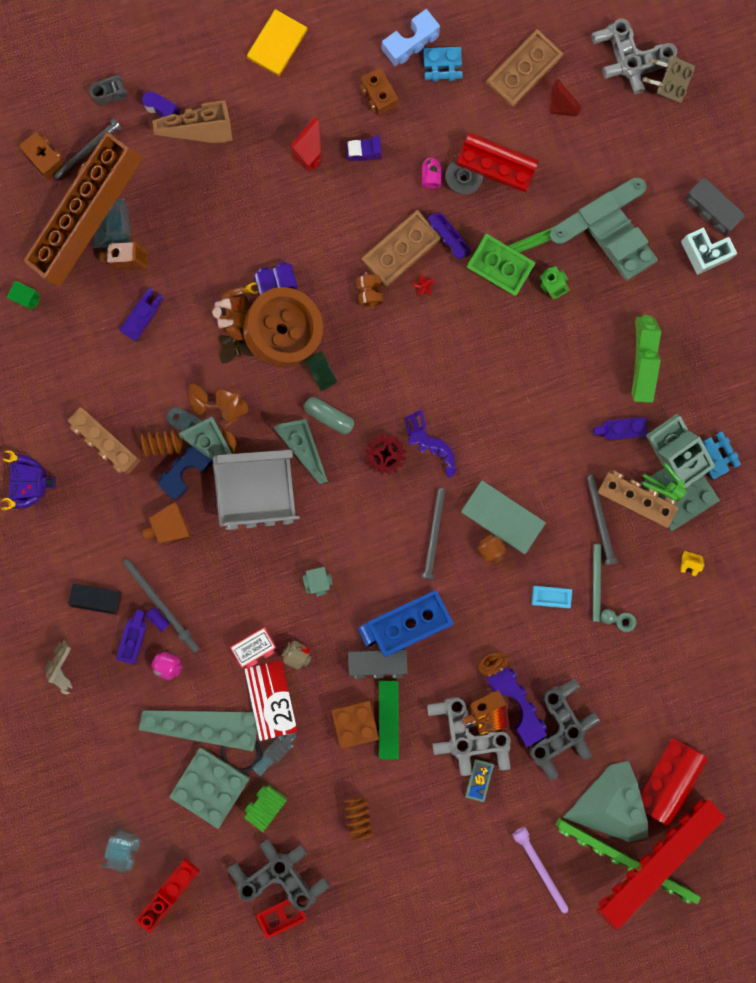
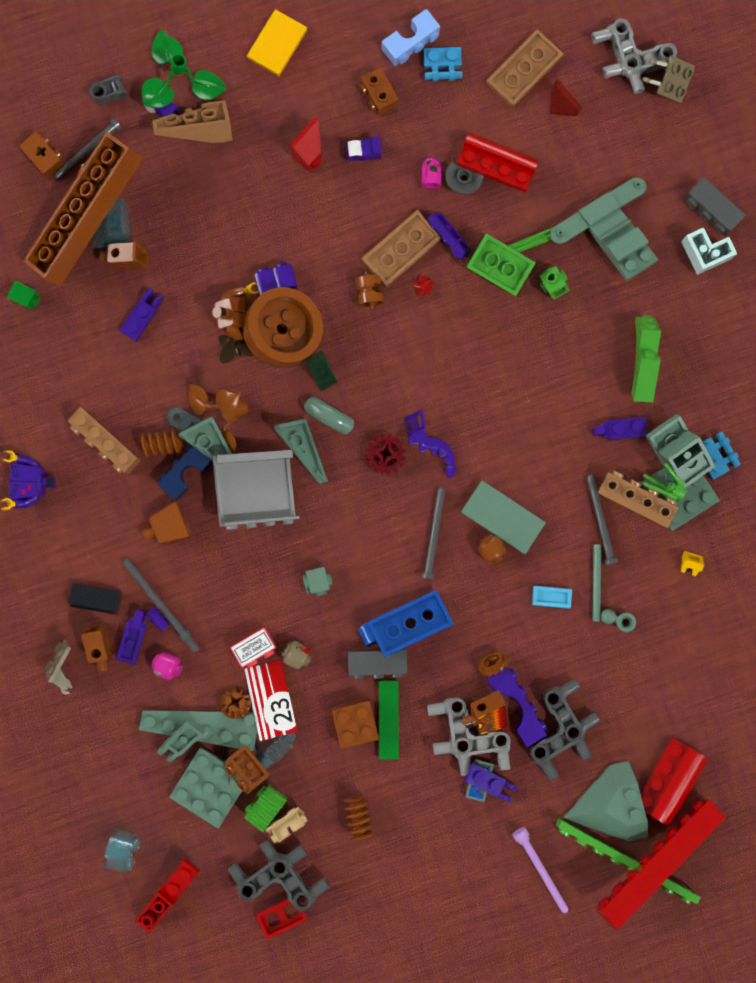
(97, 638): none -> dark orange torso
(157, 94): none -> green plant
(181, 740): none -> sand green hinge
(232, 711): none -> dark orange gear
(245, 769): none -> dark orange bracket
(294, 819): none -> tan hinge
(488, 782): none -> dark purple hinge

